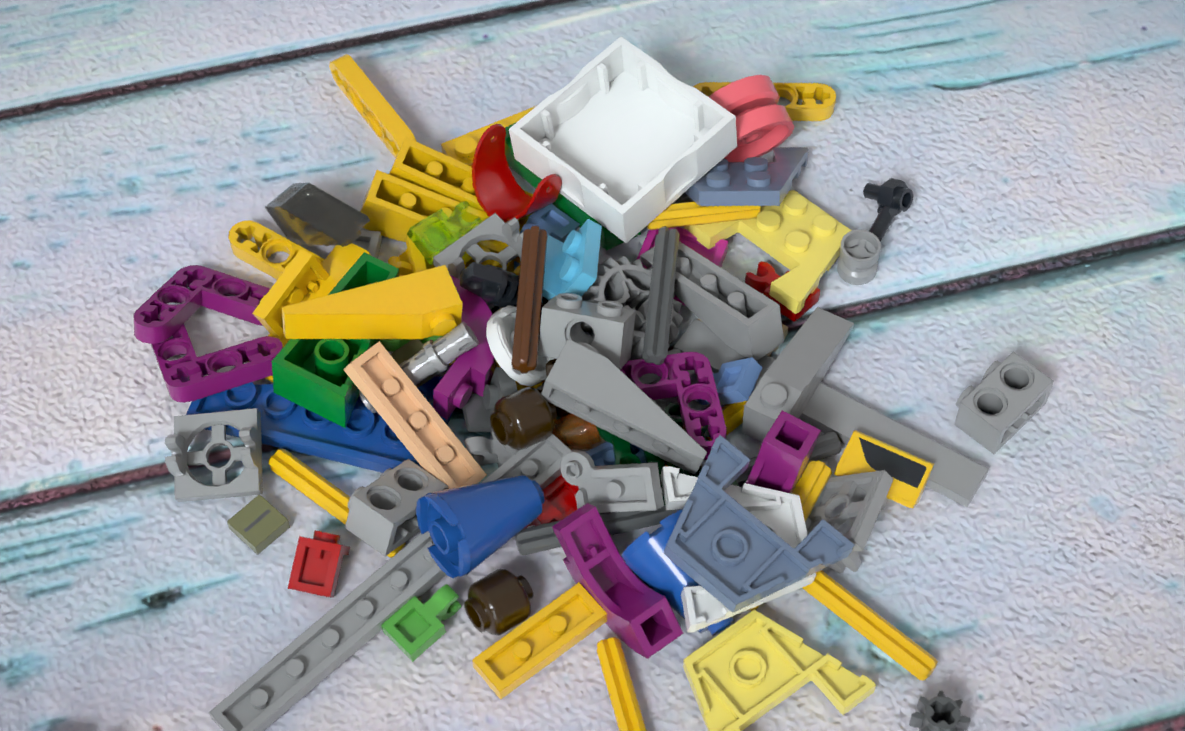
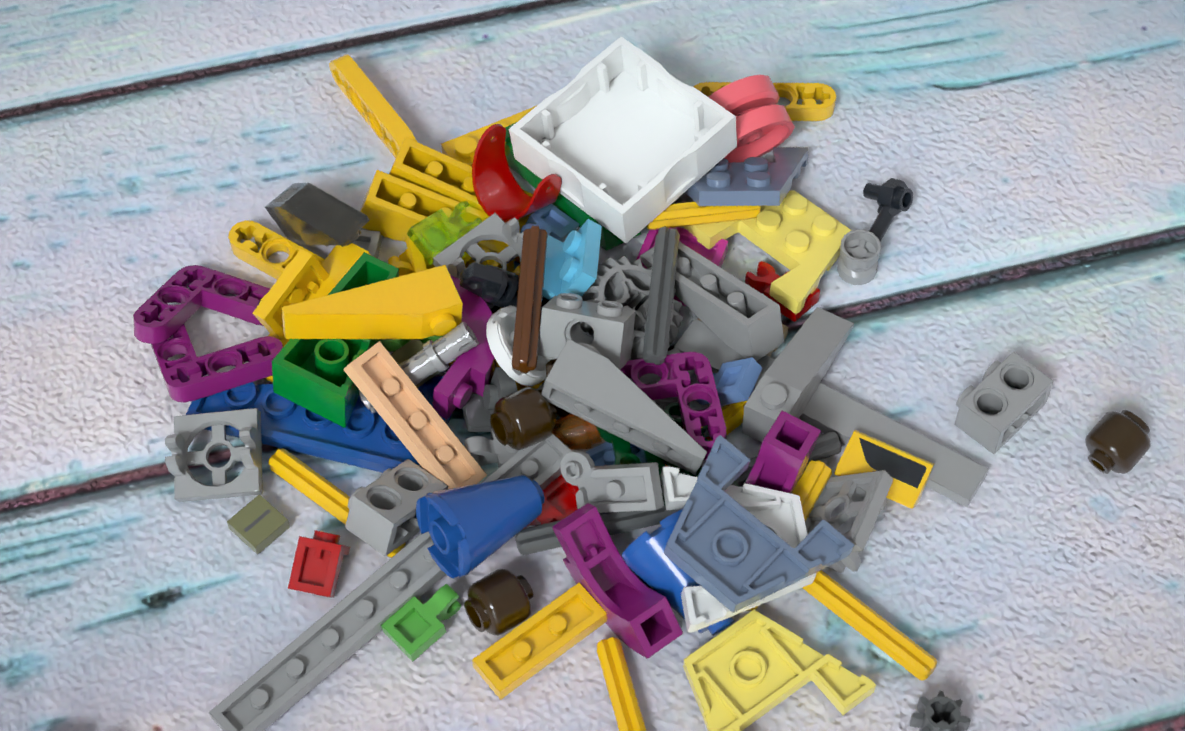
(1118, 442): none -> dark brown head

